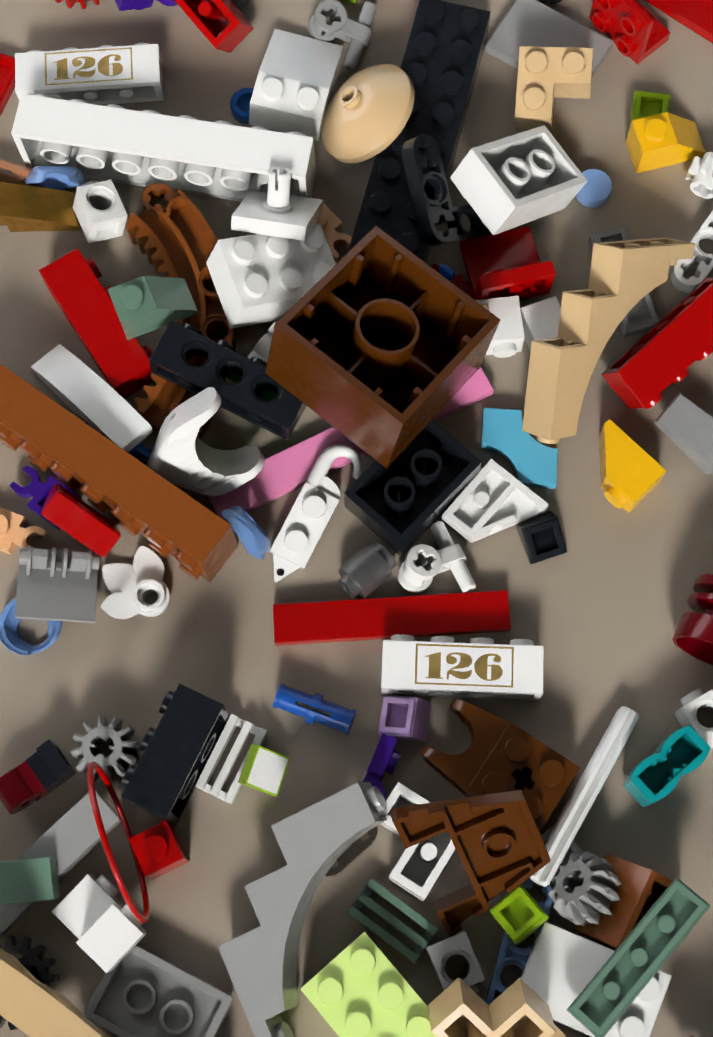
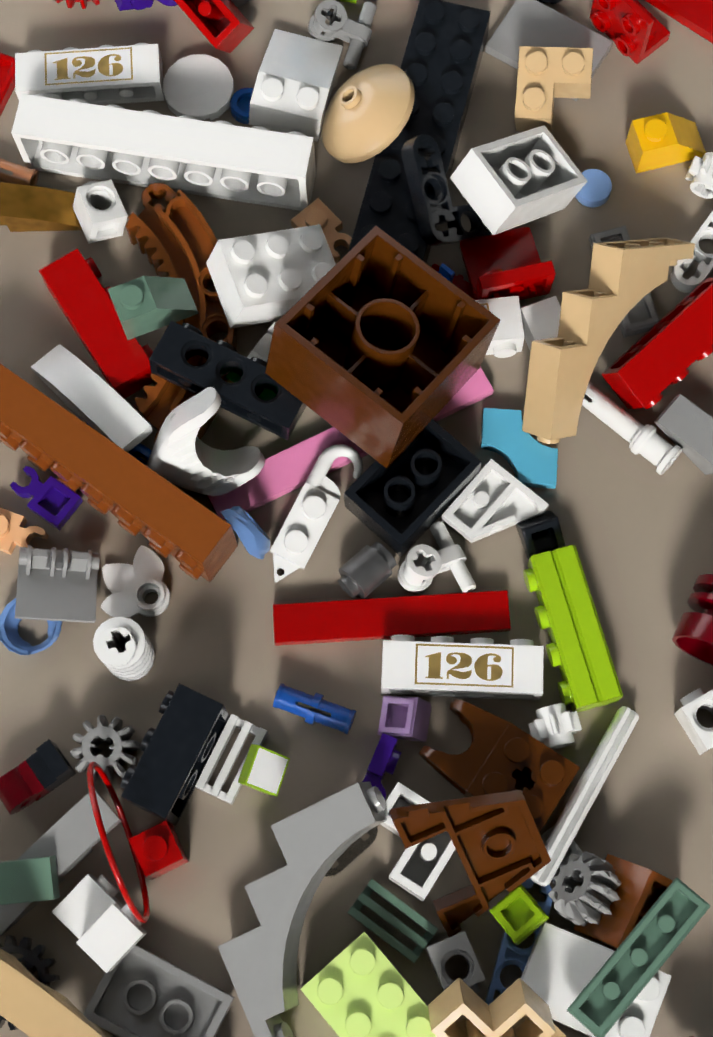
(56, 177): medium blue piece -> none
(80, 520): red slope -> none
(109, 644): none -> white piece
(198, 87): none -> white tile
(277, 211): white tile -> none
(555, 726): none -> white gear
(573, 629): none -> lime brick
(625, 468): yellow slope -> none
(642, 438): none -> white pin
(648, 104): lime tile -> none
(671, 761): teal brick -> none

